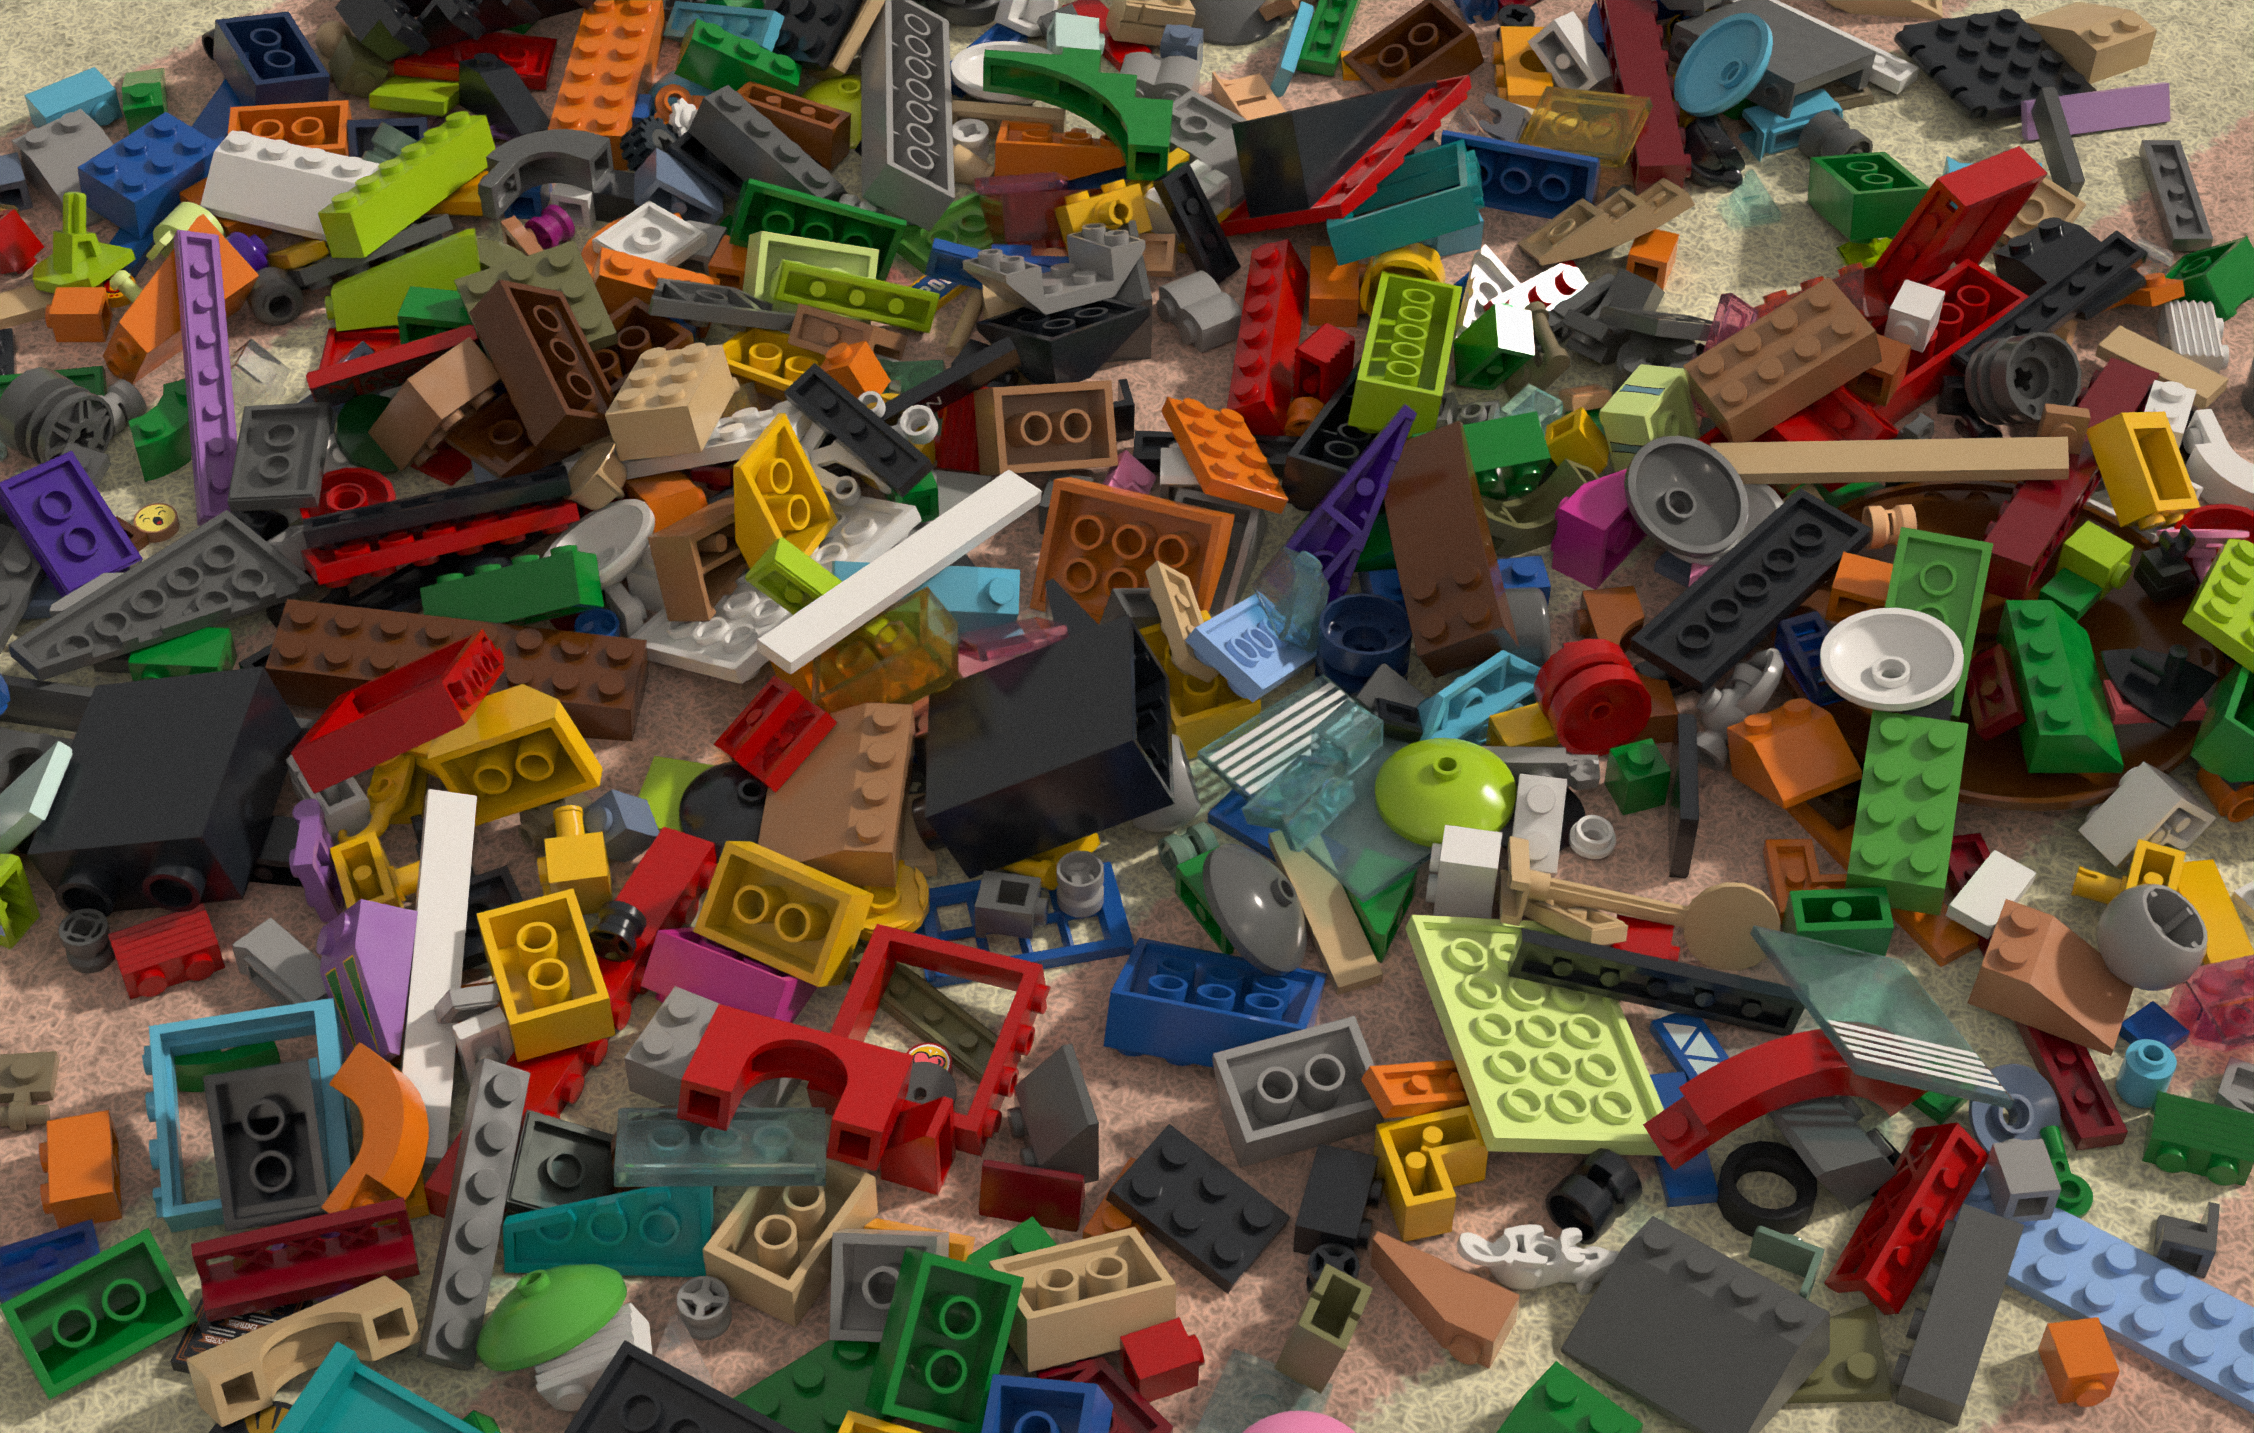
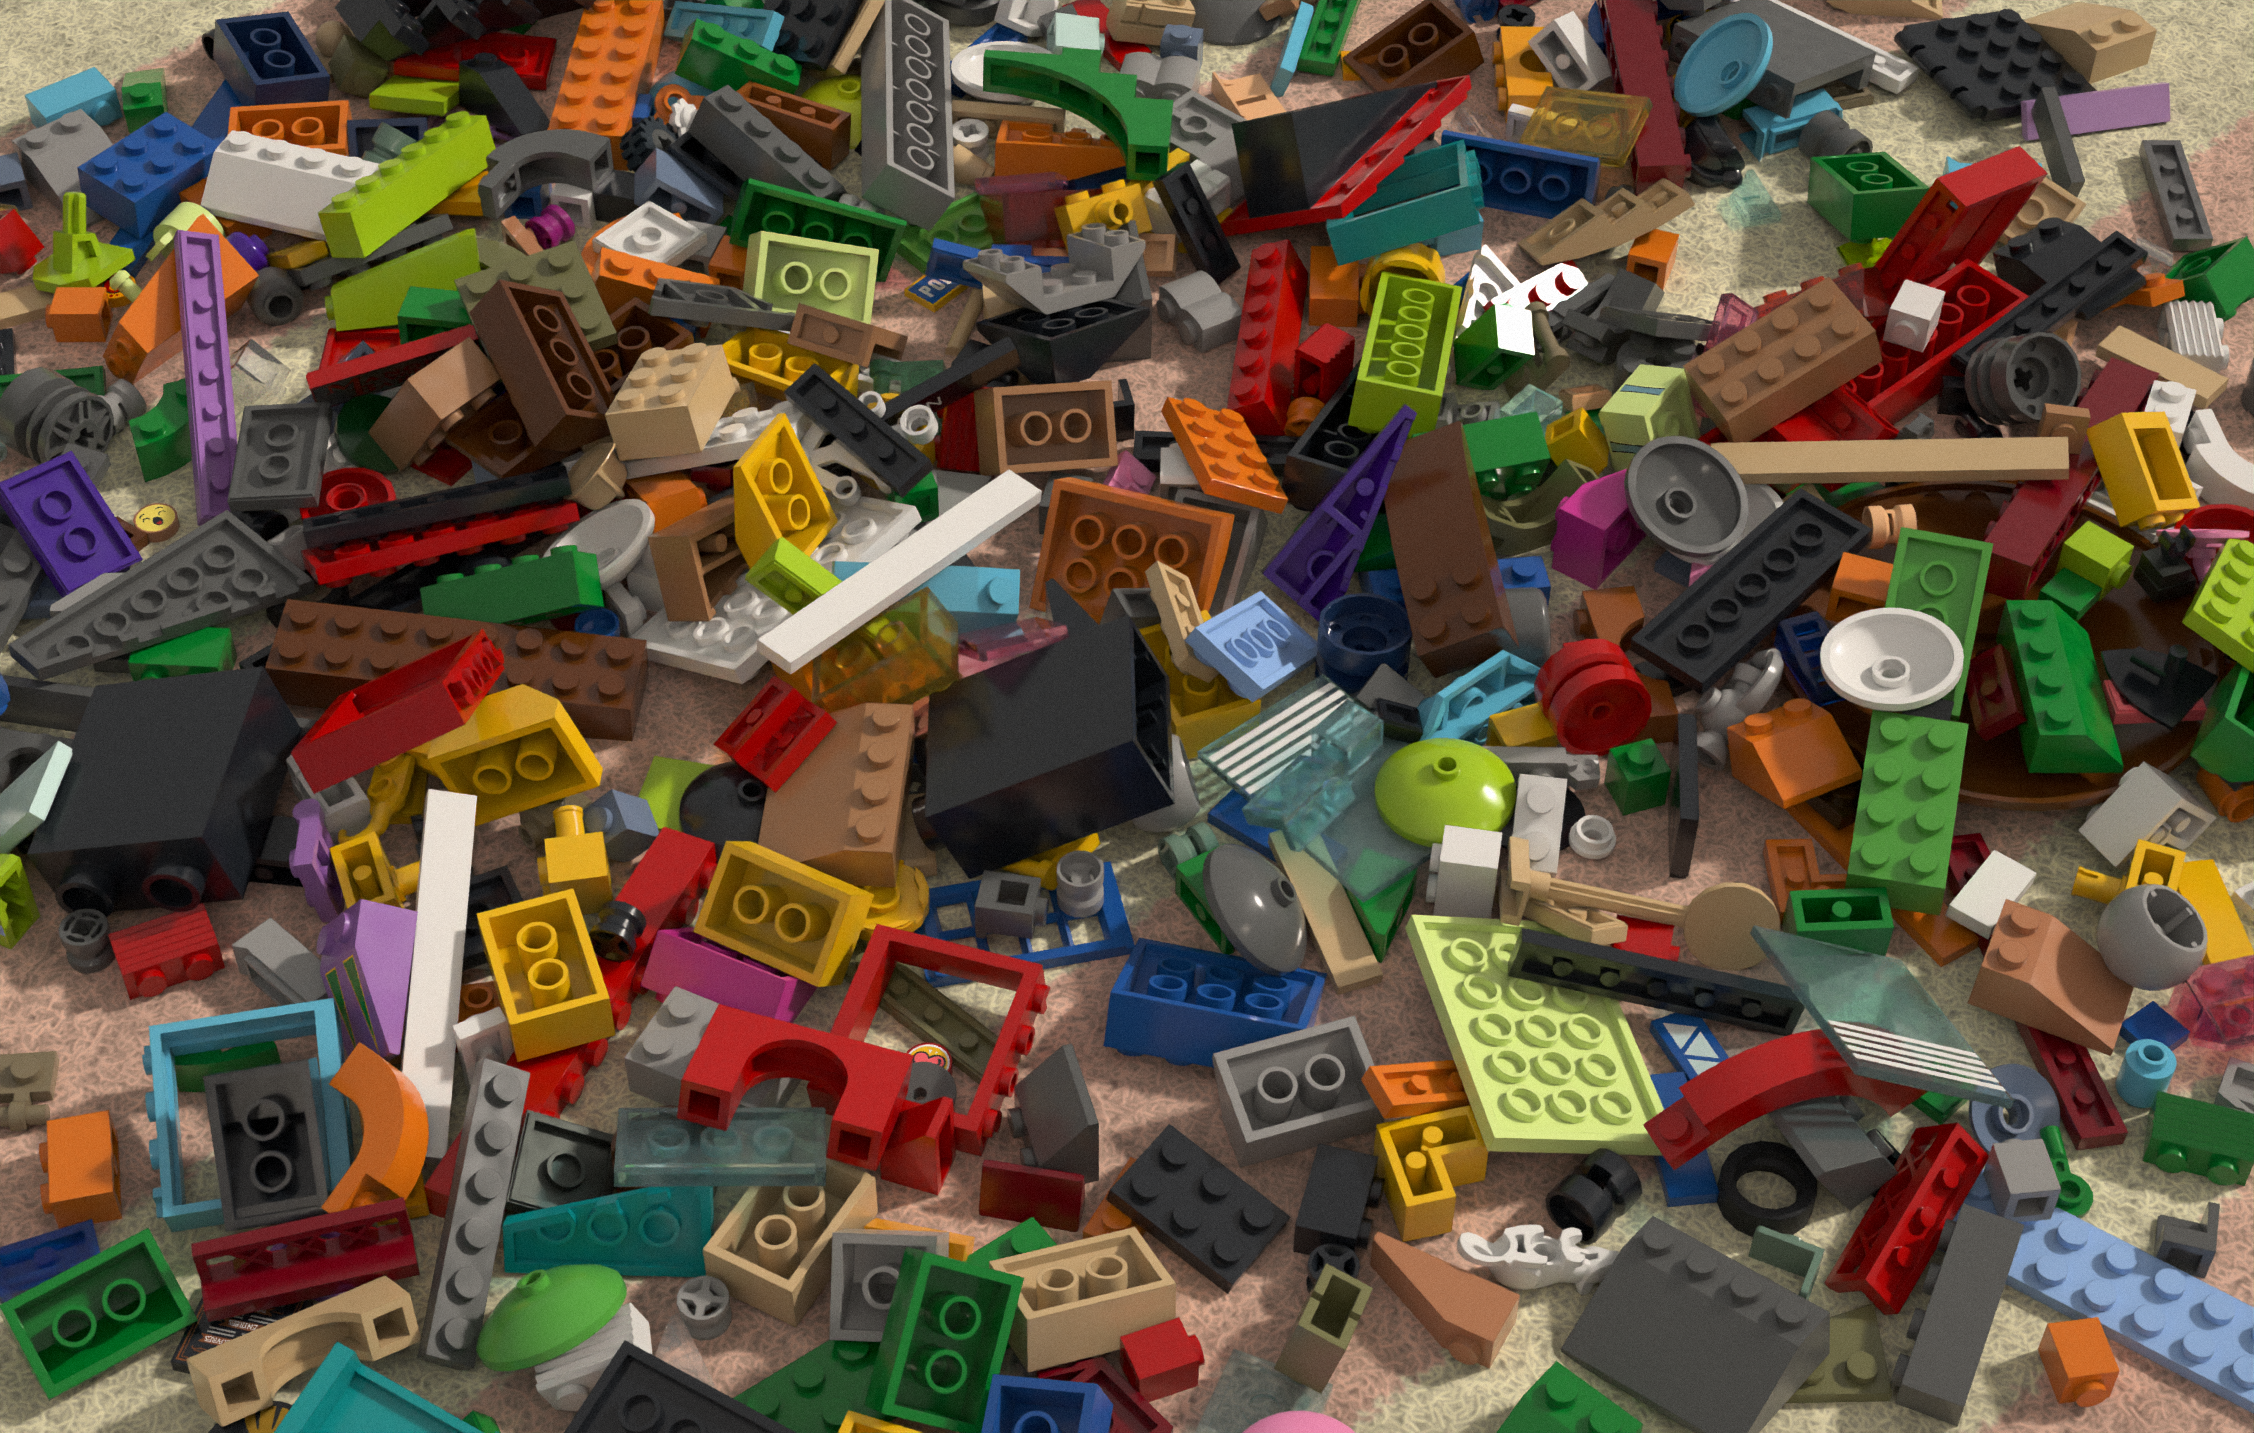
(465, 1002): light grey tile -> none
(854, 296): lime slope -> none
(856, 368): orange brick -> none
(1293, 596): clear light blue slope -> none
(1512, 120): light grey hinge -> none
(1884, 378): dark orange brick -> none

